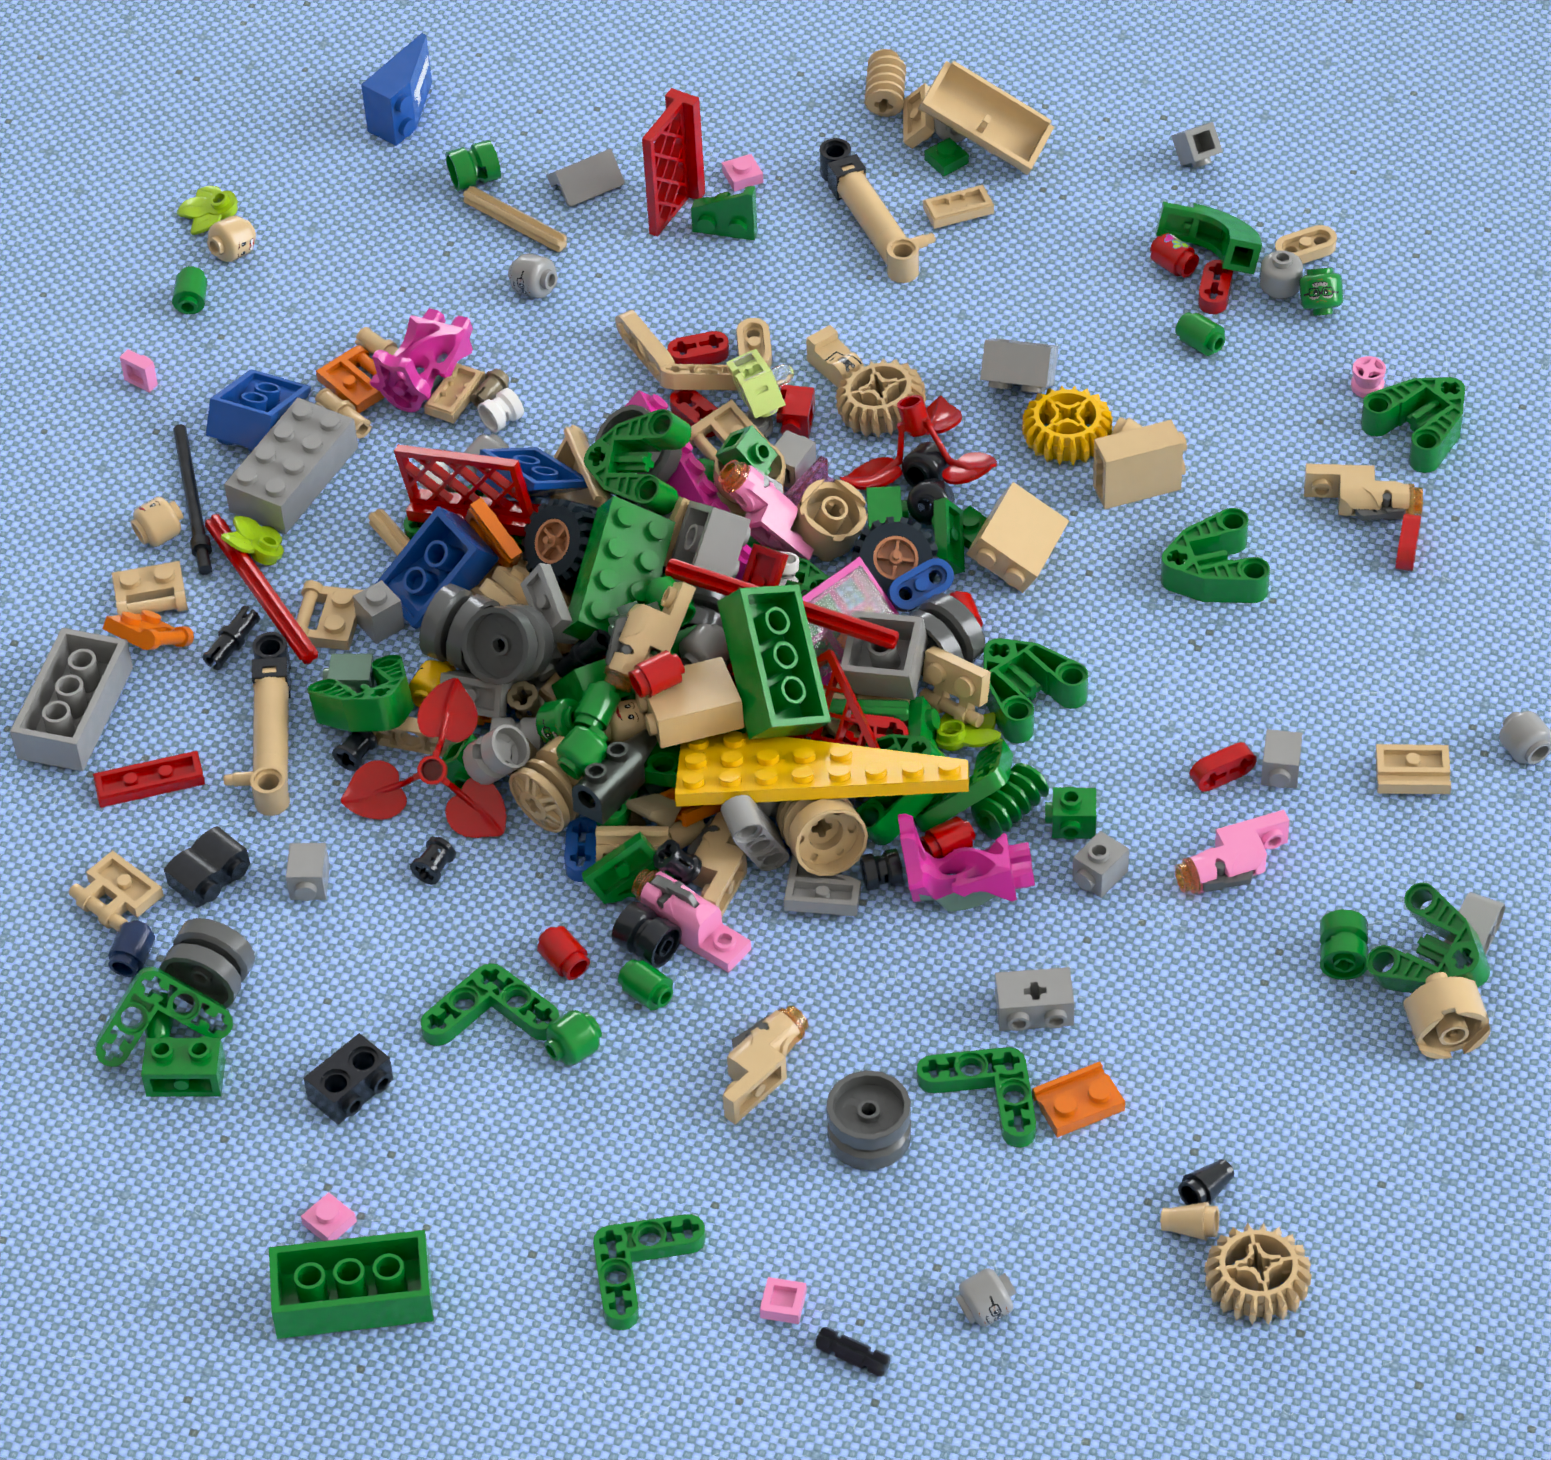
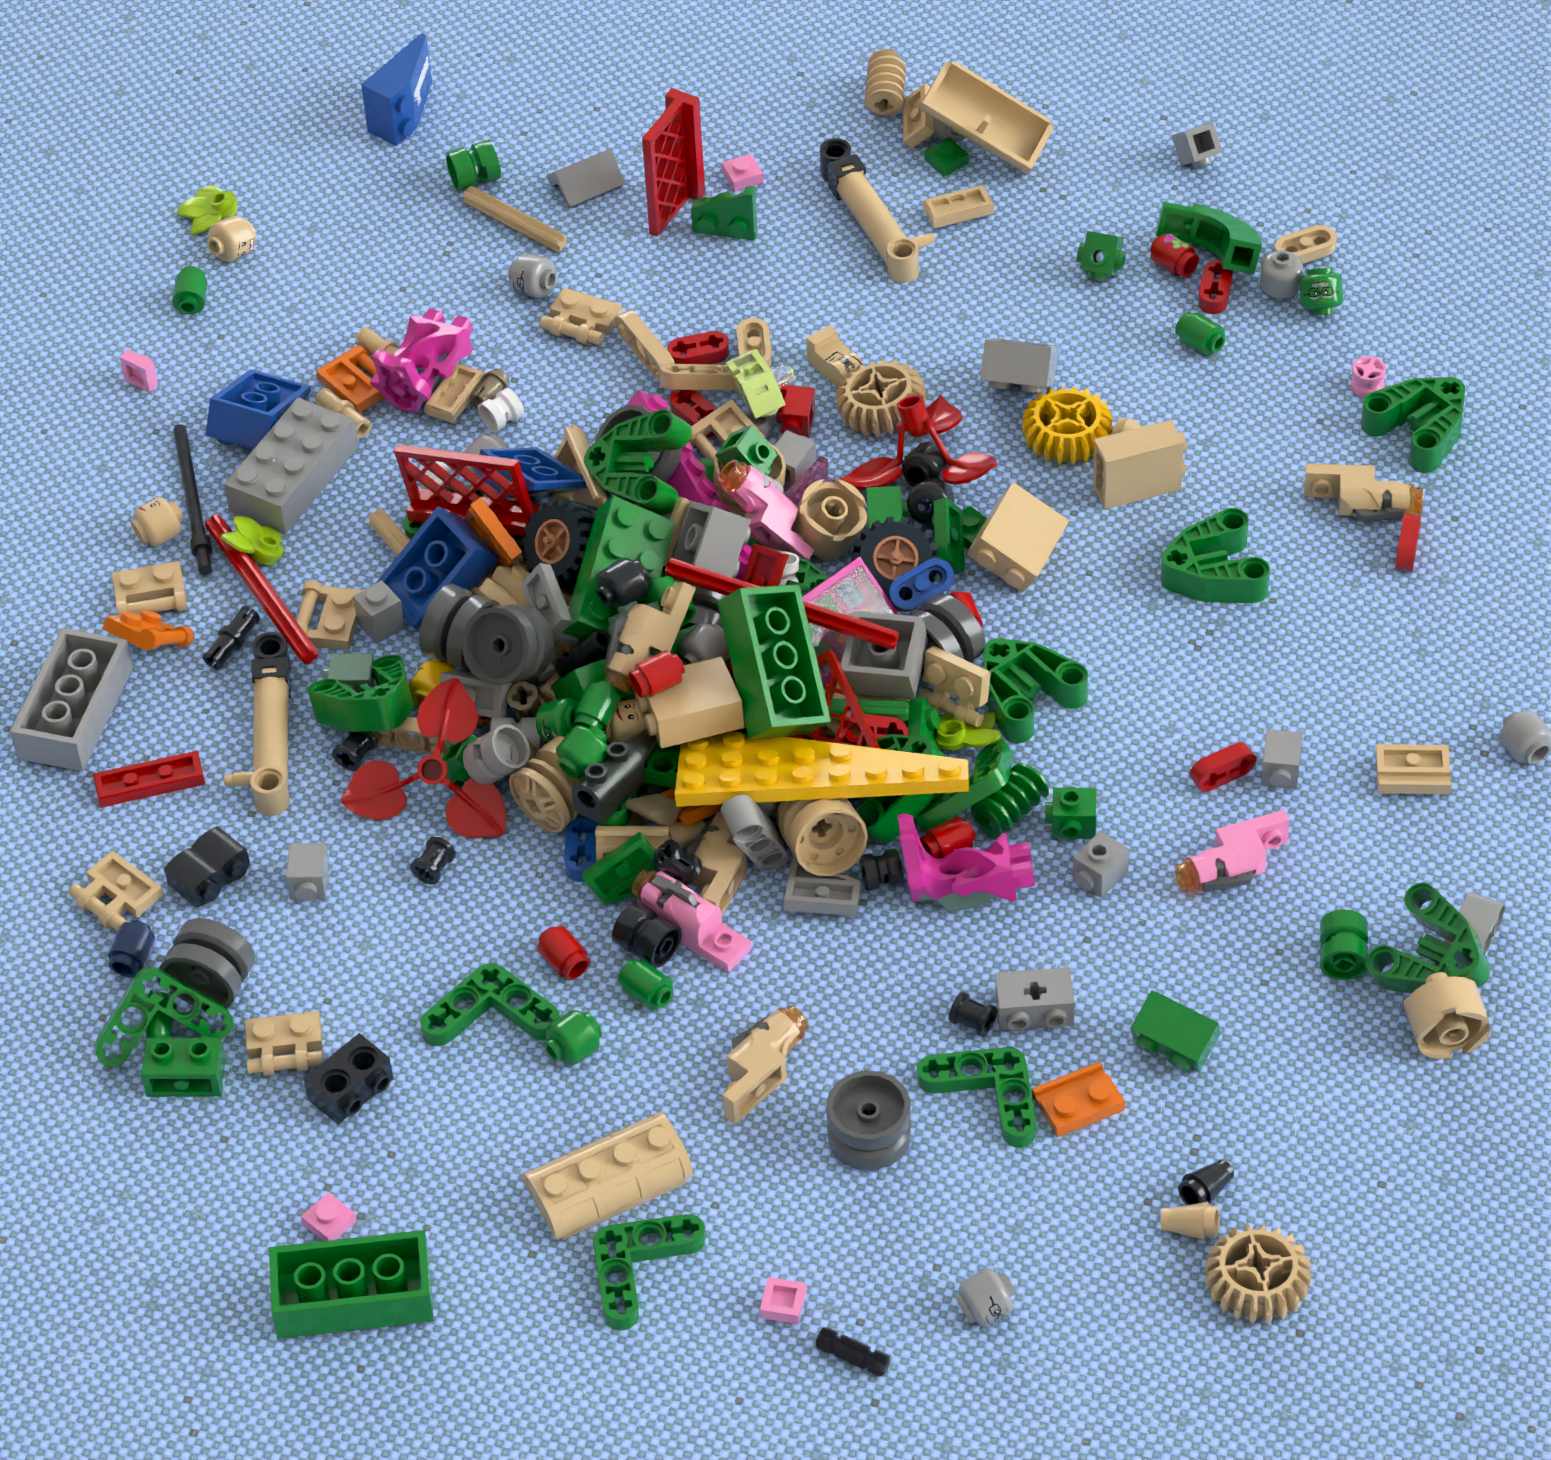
(284, 1035): none -> tan plate
(581, 317): none -> tan plate
(609, 1176): none -> tan container
(622, 583): none -> black head
(972, 1014): none -> black bush
(1089, 255): none -> green brick
(1175, 1032): none -> green brick

